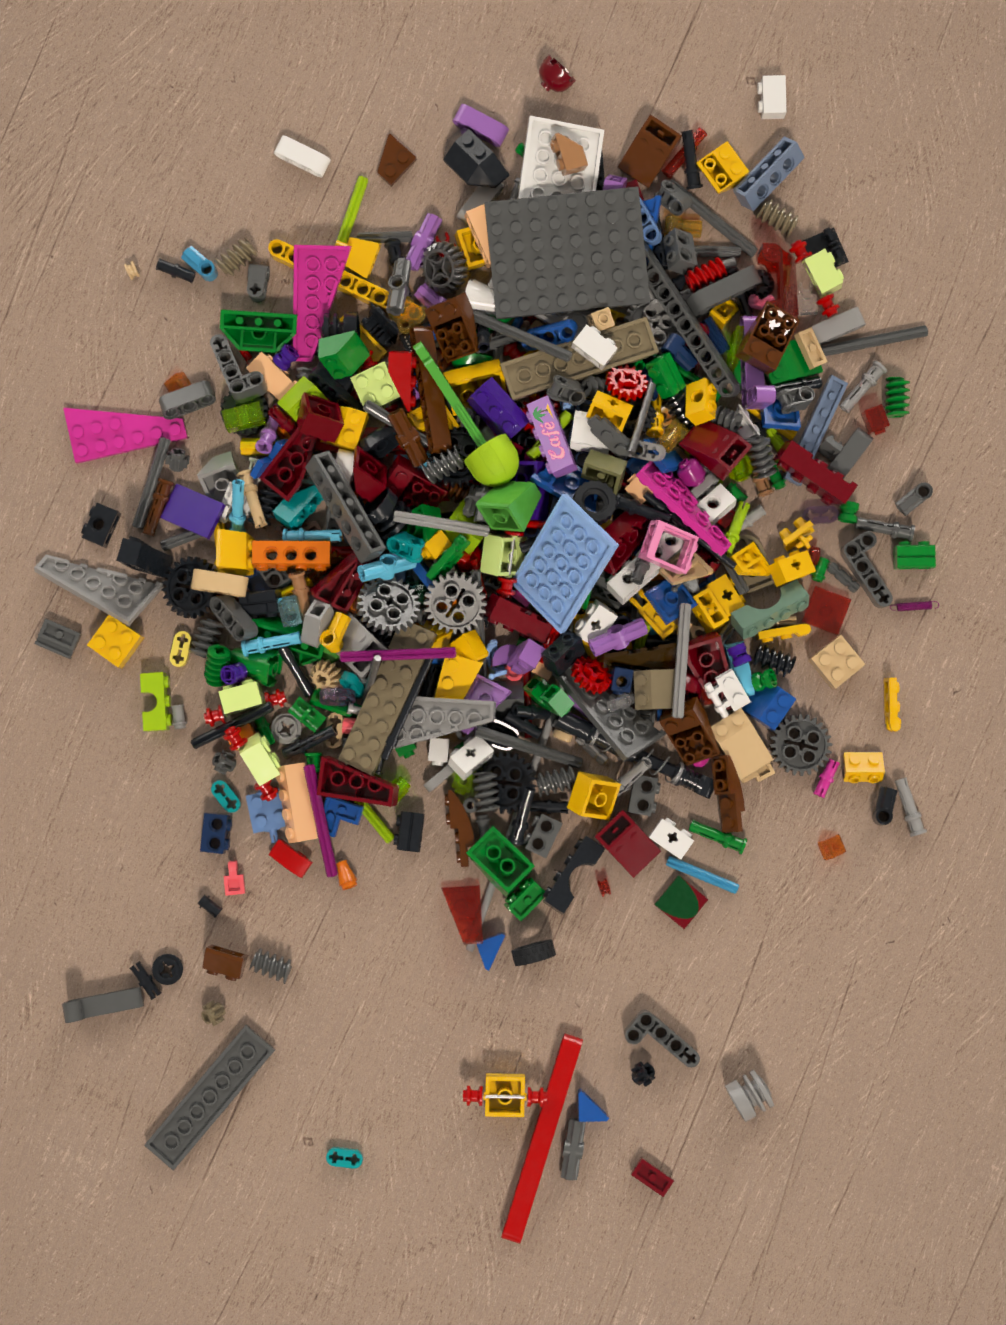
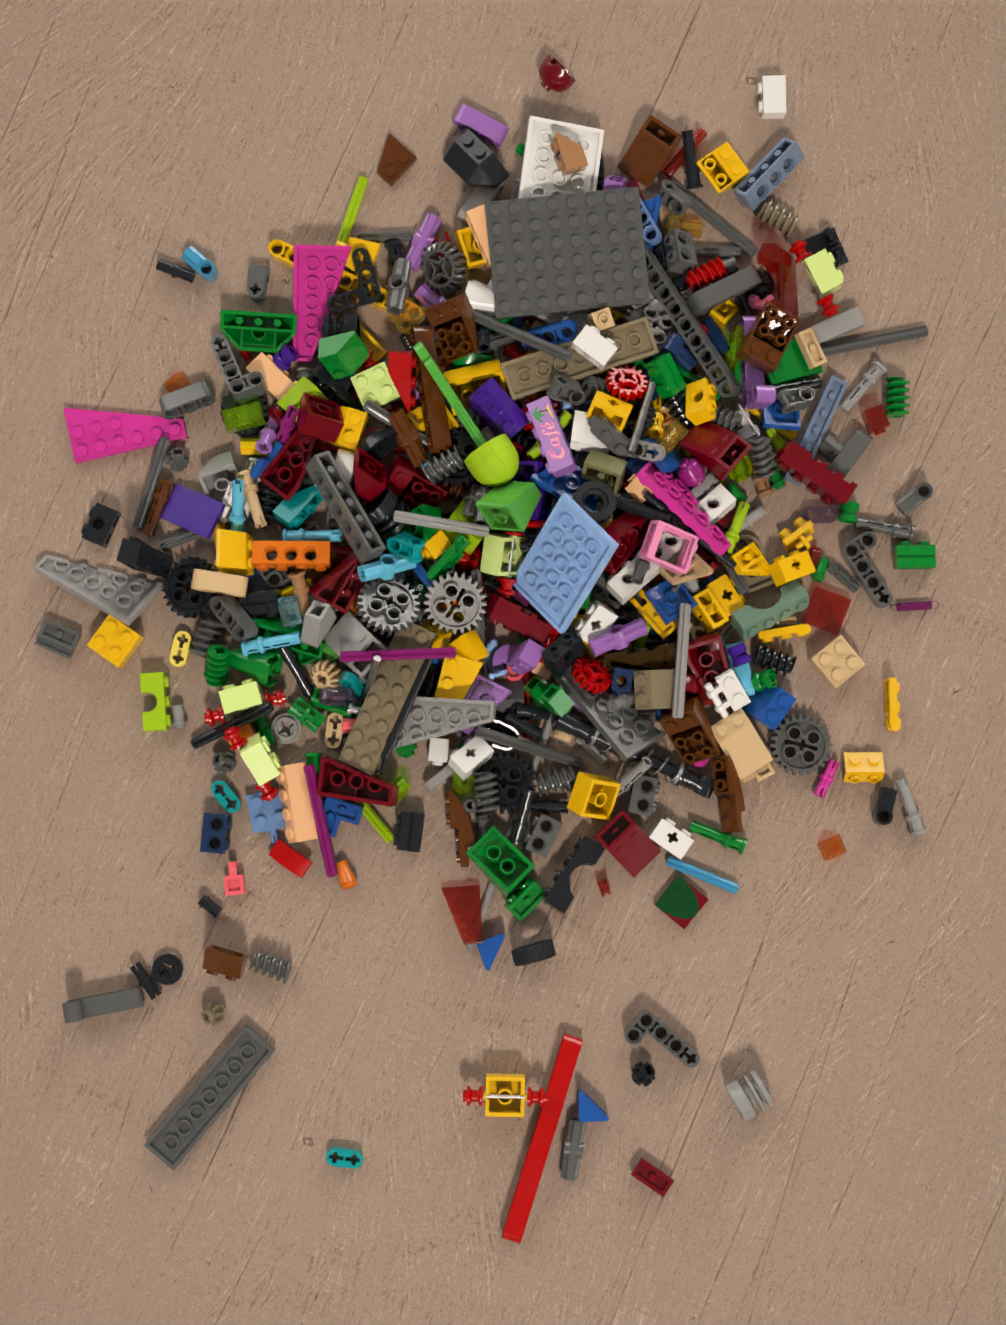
(132, 270): tan bush -> none
(233, 673): dark purple wheel -> none
(236, 257): dark tan piece -> none
(287, 424): none -> magenta pin
(290, 751): black pin -> none
(302, 156): white beam -> none
(335, 633): yellow piece -> none
(360, 292): none -> black beam
(378, 320): black hinge -> none

